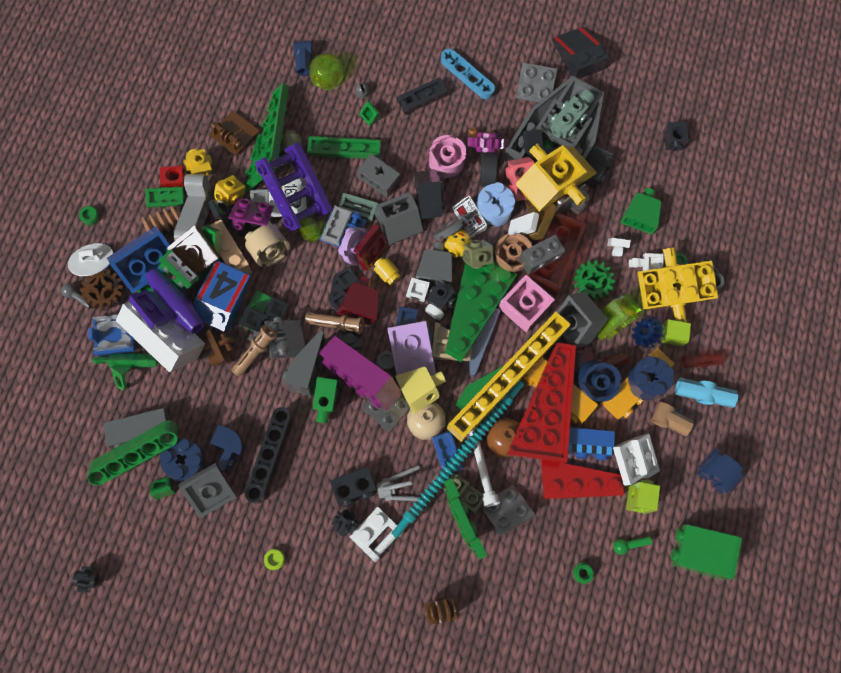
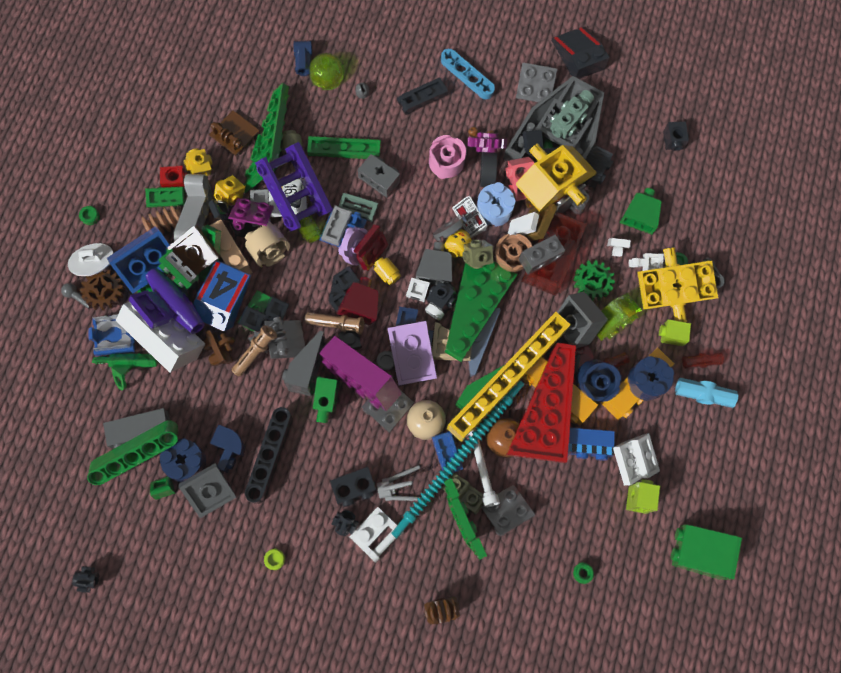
(370, 114): green slope -> none
(399, 218): dark grey slope -> none
(420, 387): light yellow torso -> none
(429, 190): black brick -> none
(526, 303): bright pink brick -> none
(573, 481): red wing -> none
(622, 546): green bar -> none
(645, 338): clear blue gear -> none
(666, 416): medium nougat piece -> none
(721, 471): dark blue brick -> none

